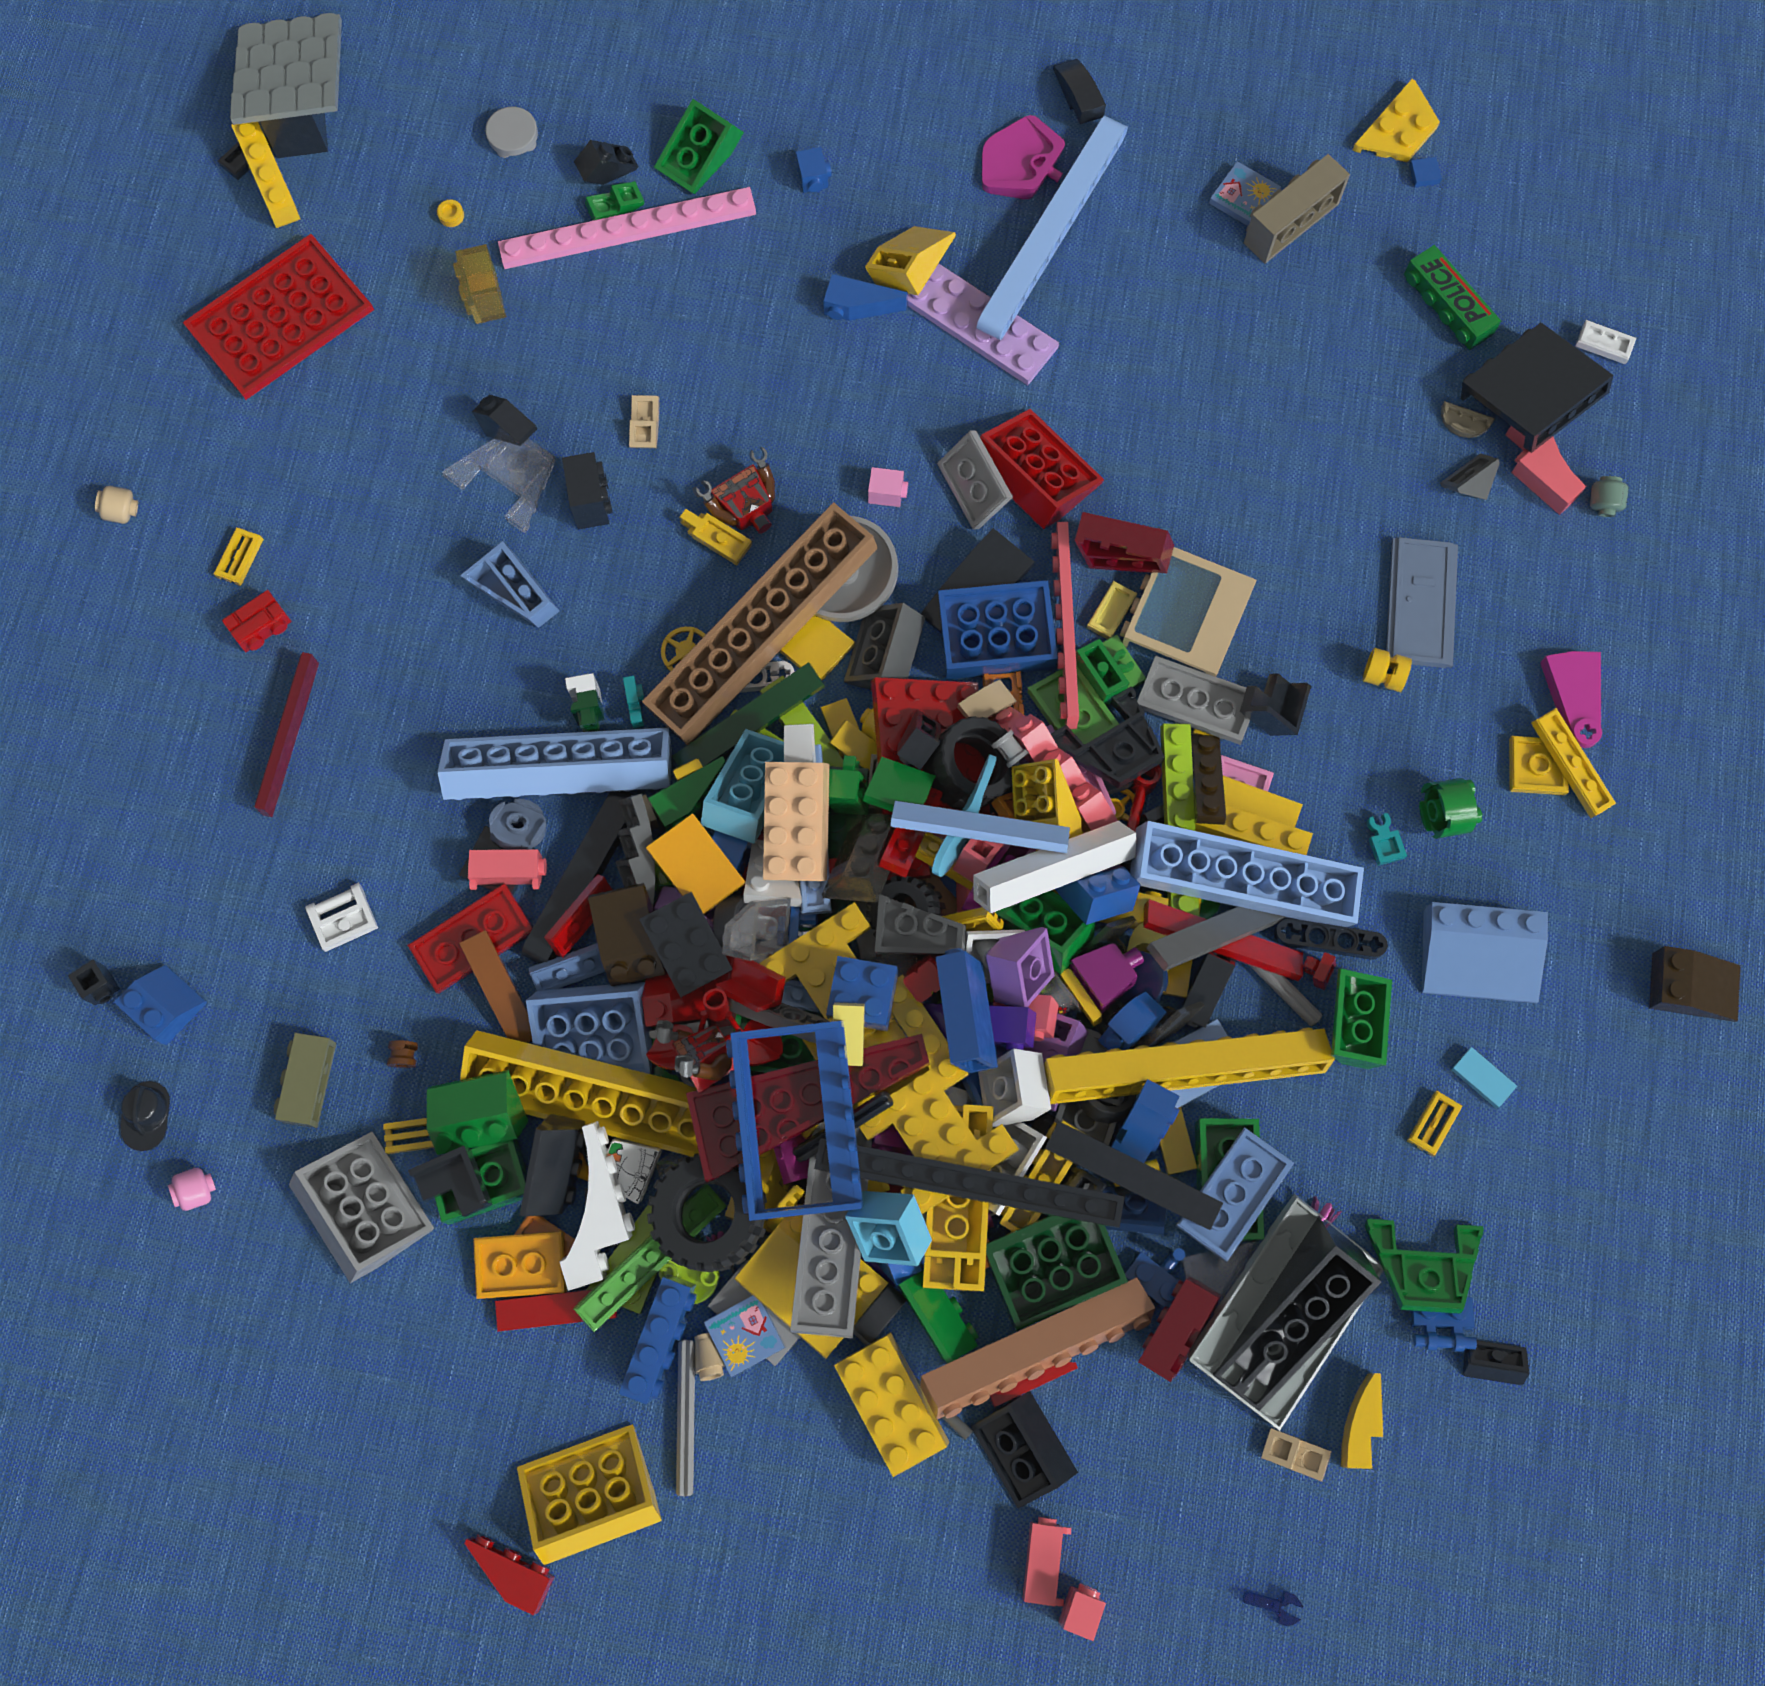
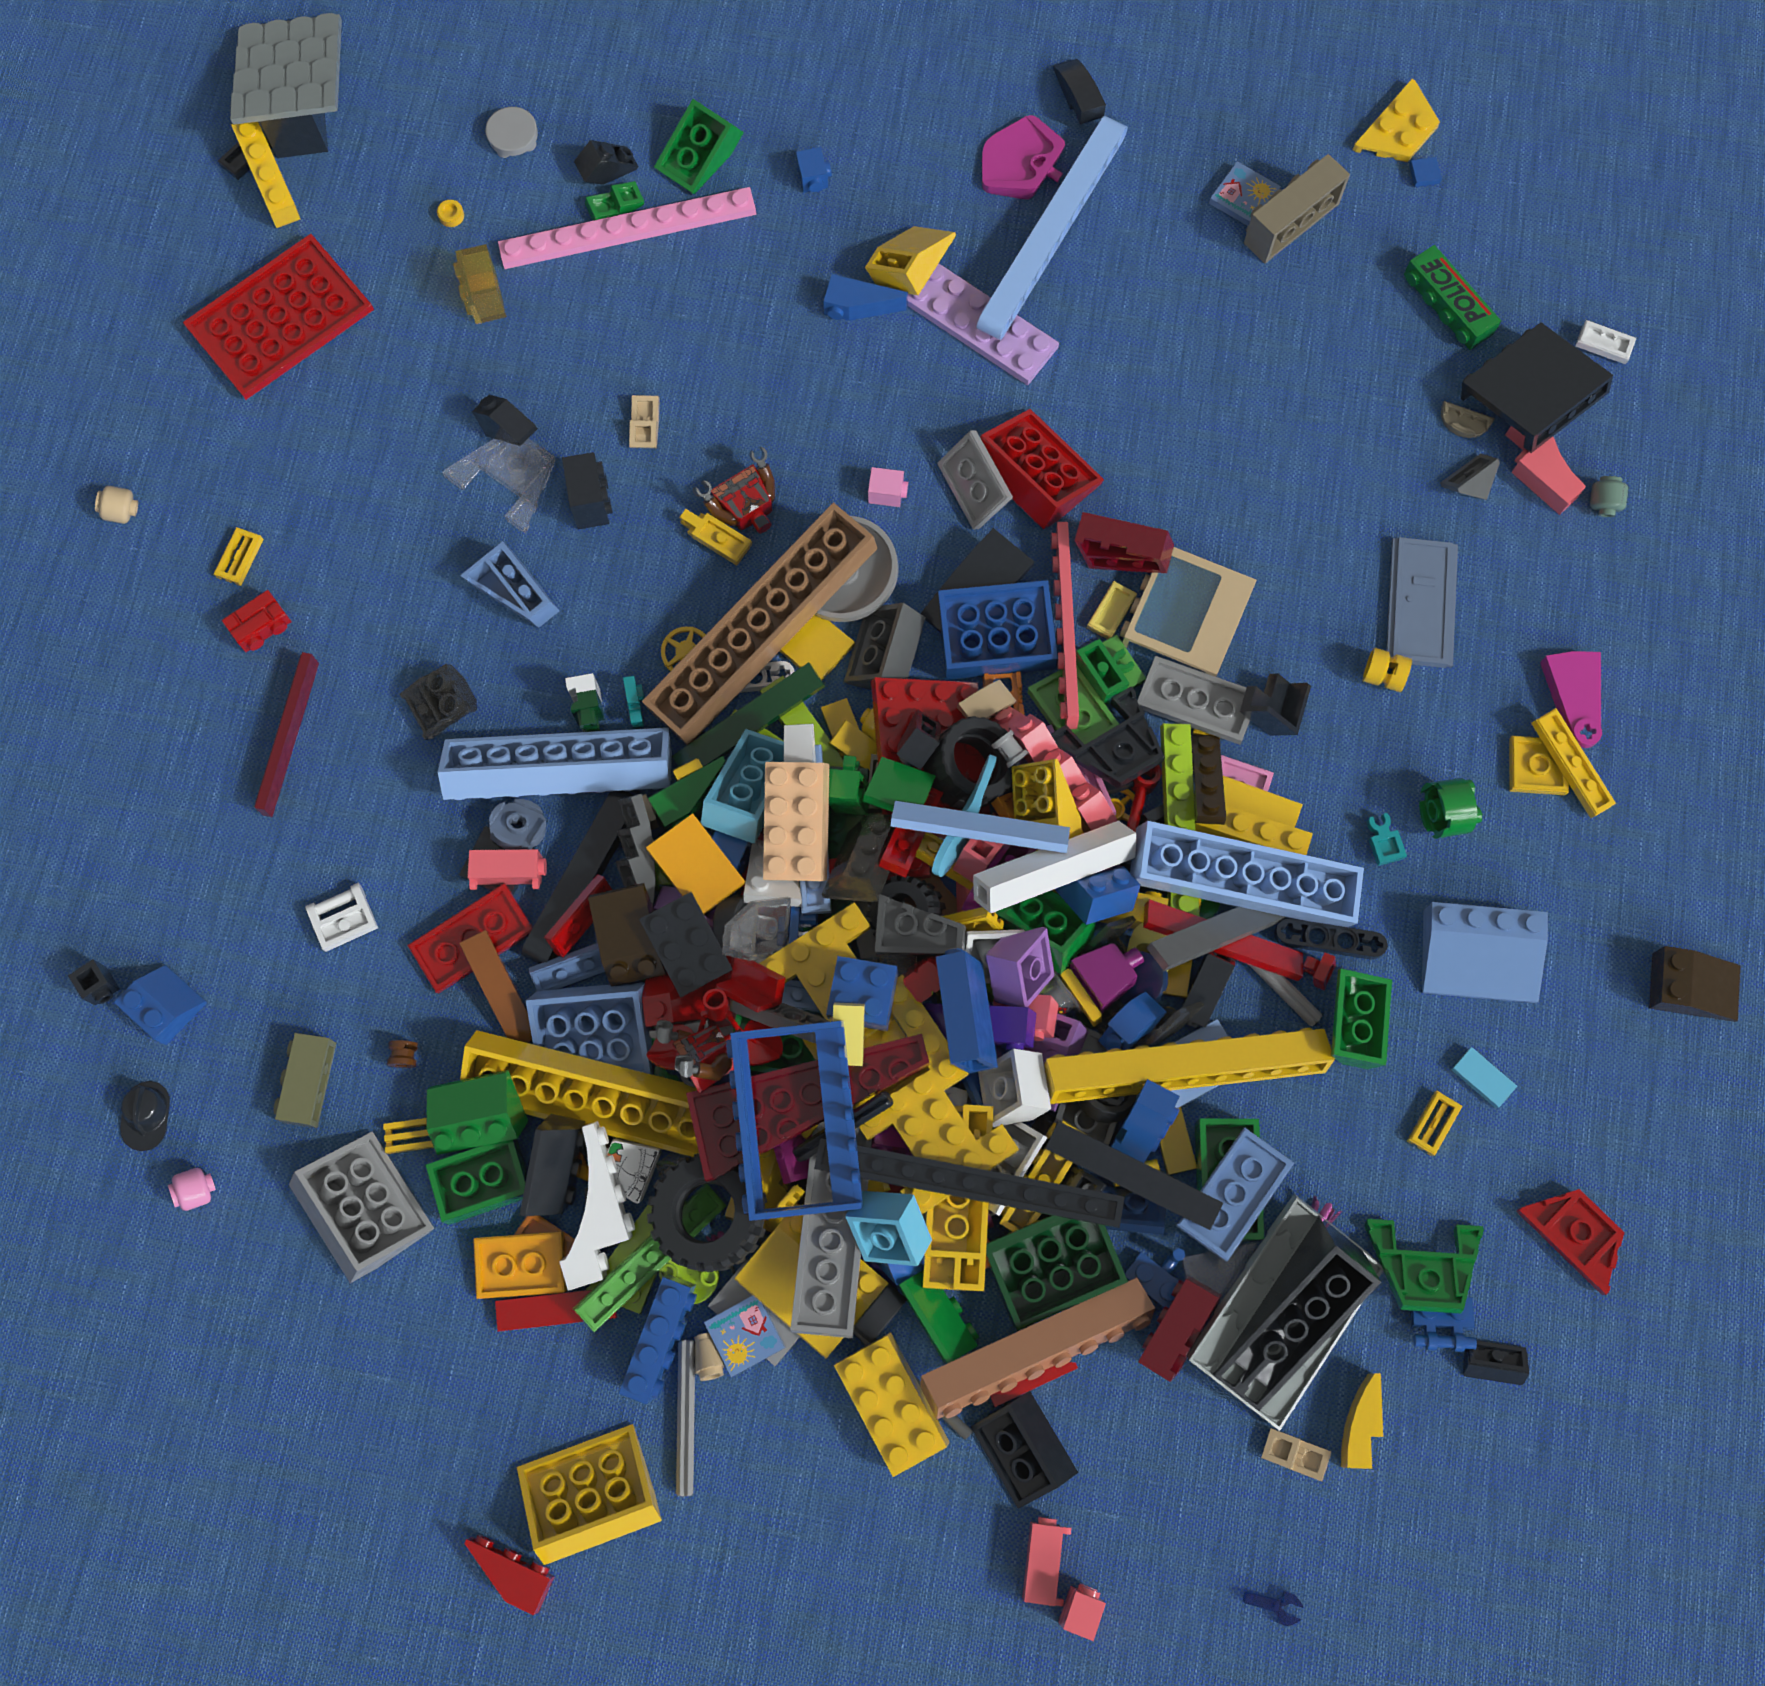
(439, 700): none -> clear smoke slope
(456, 1173): black panel -> none
(1578, 1234): none -> red wing

